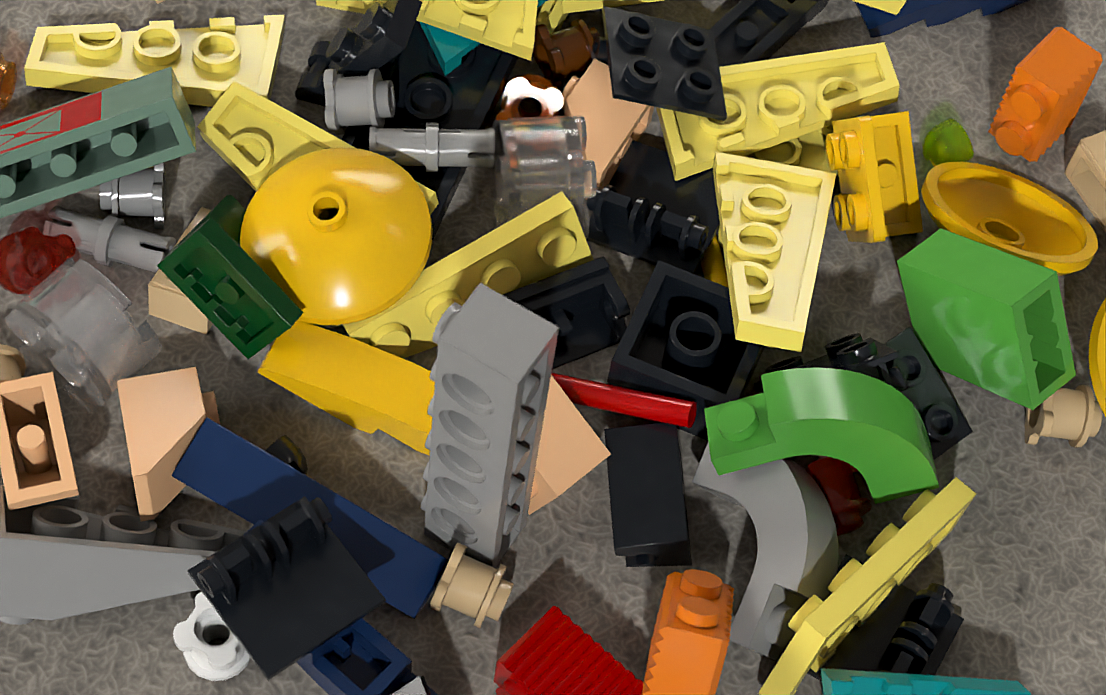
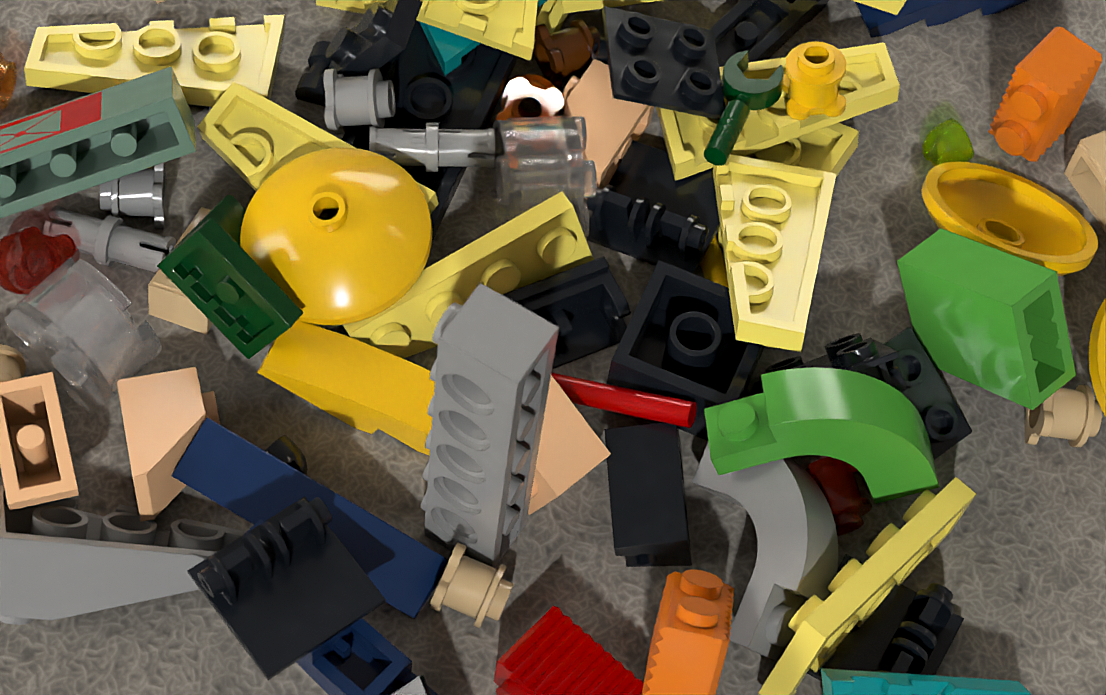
(203, 659): white brick -> none
(742, 97): none -> dark green piece
(813, 80): none -> yellow brick
(874, 177): yellow bracket -> none

